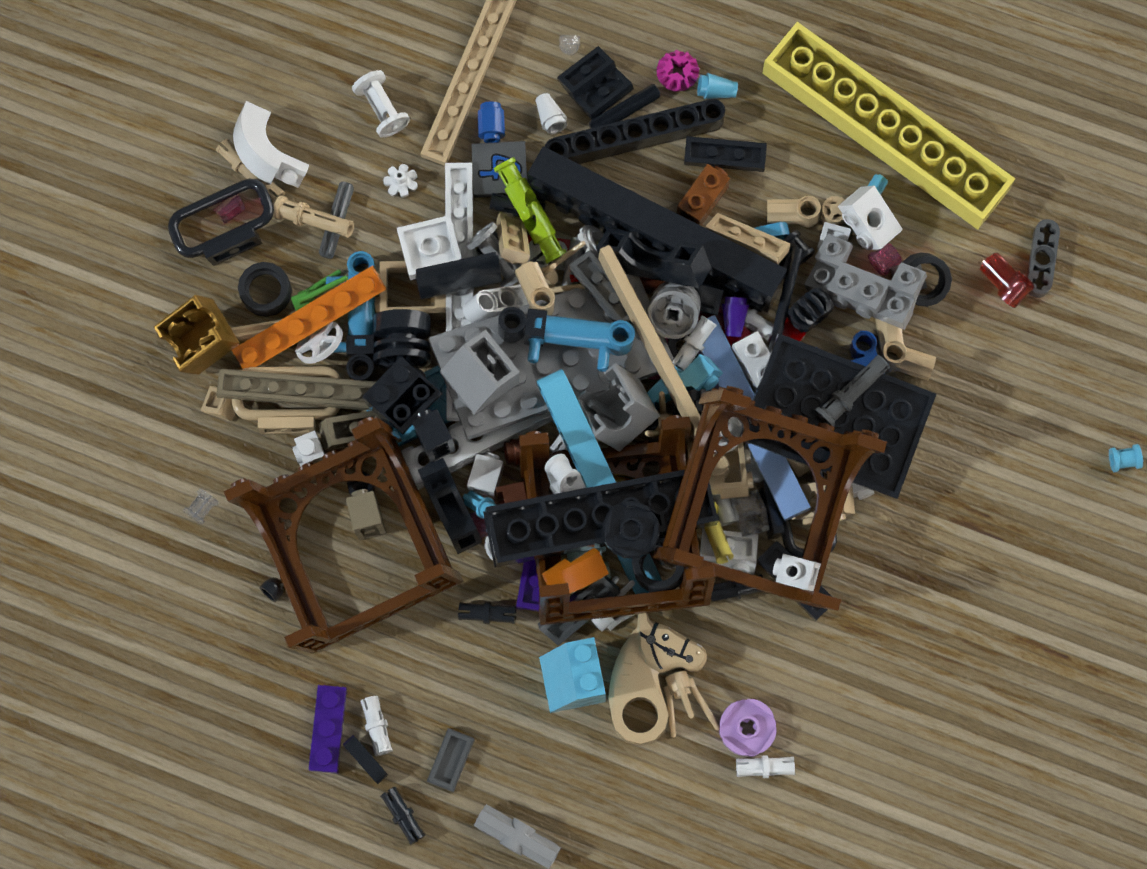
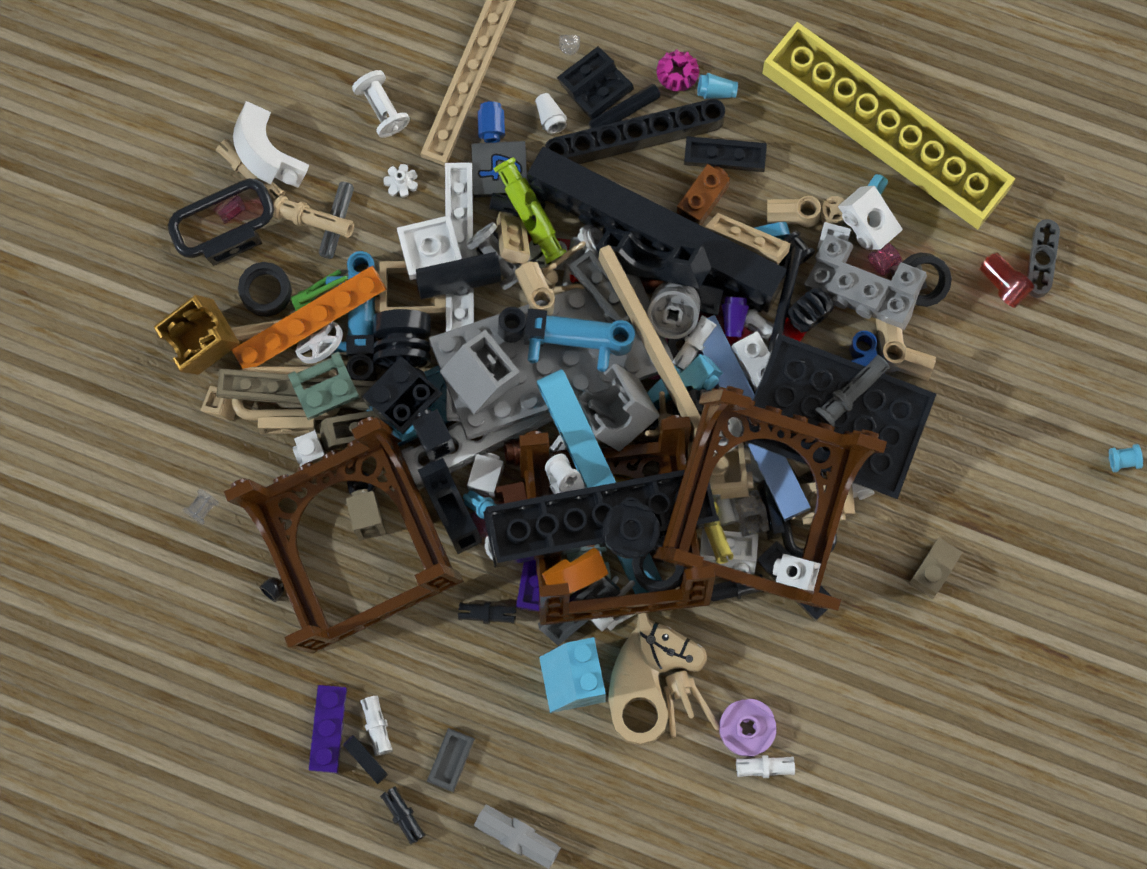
(327, 394): none -> sand green plate
(493, 302): white piece -> none
(935, 568): none -> dark tan slope

